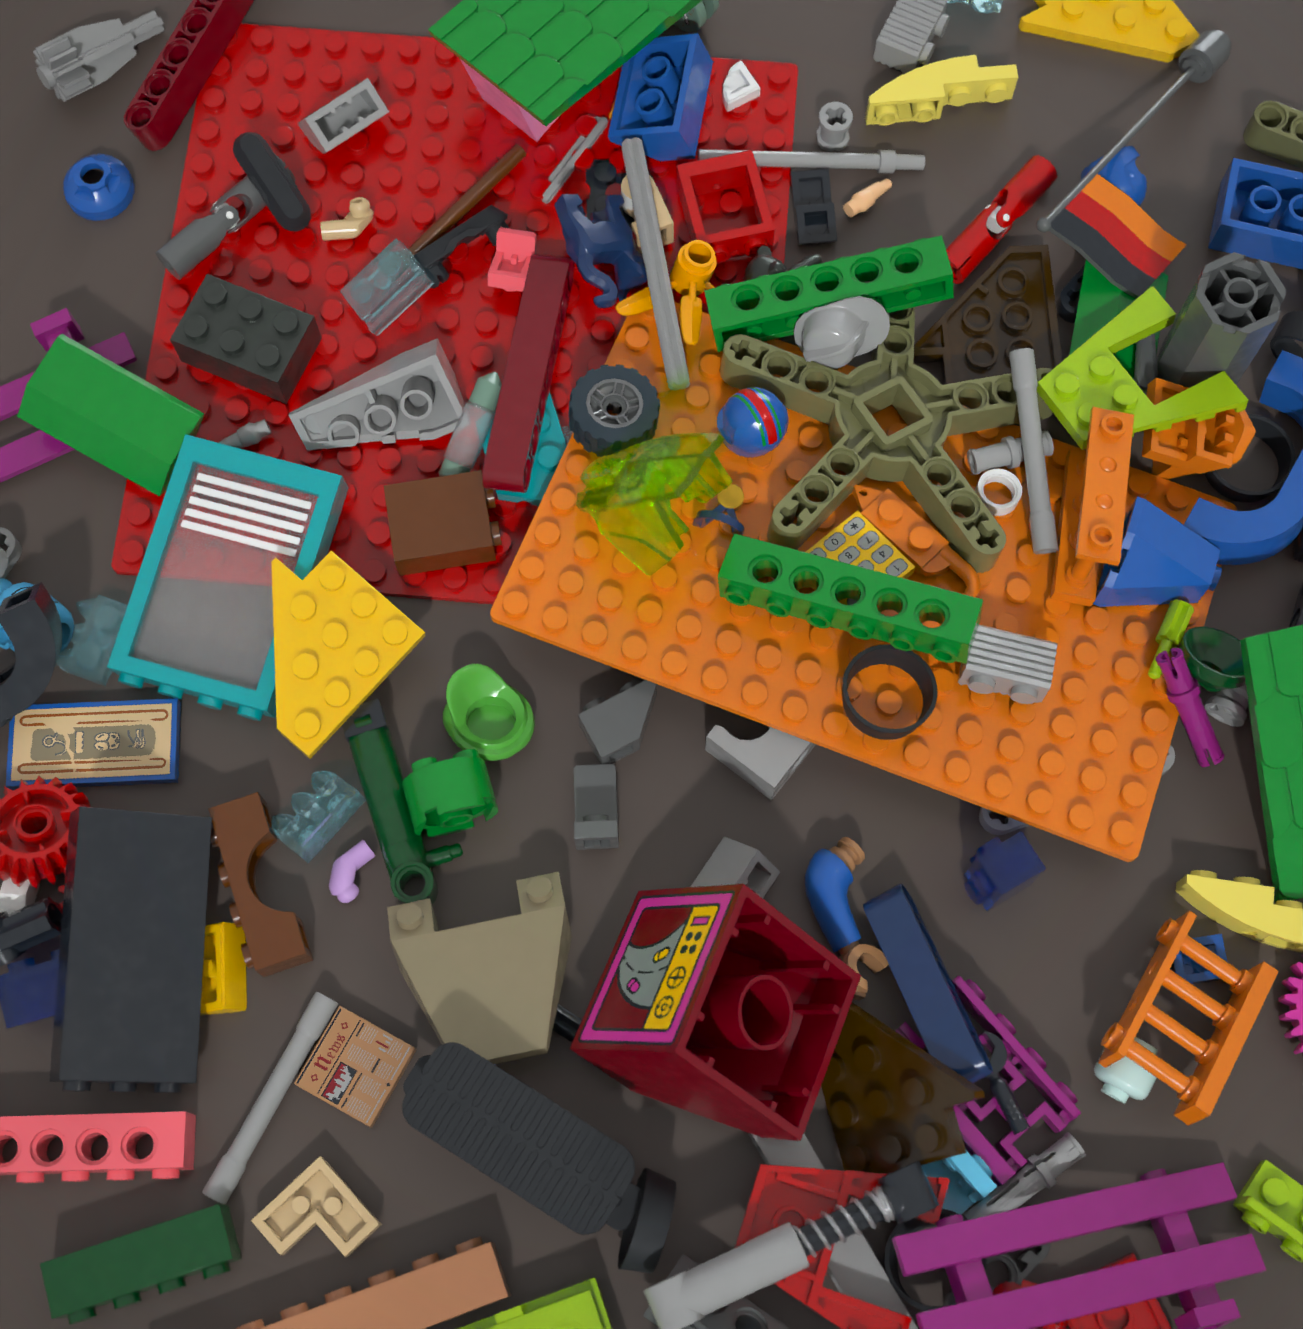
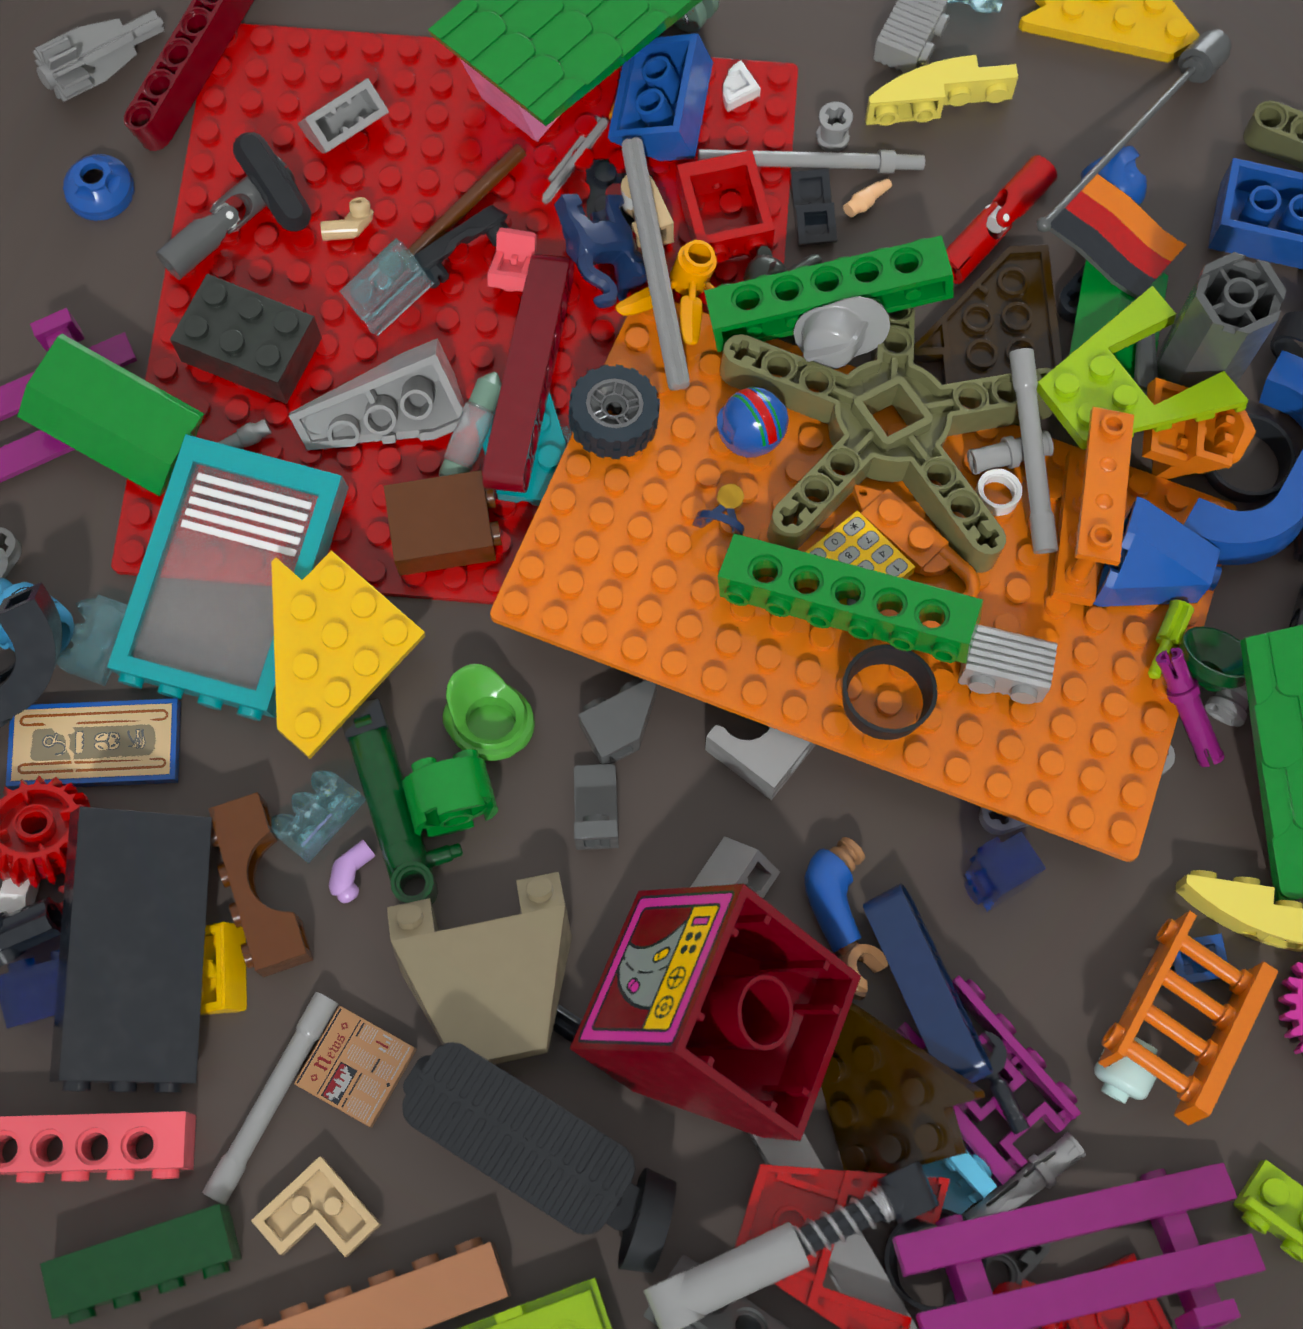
(633, 492): clear neon green piece -> none

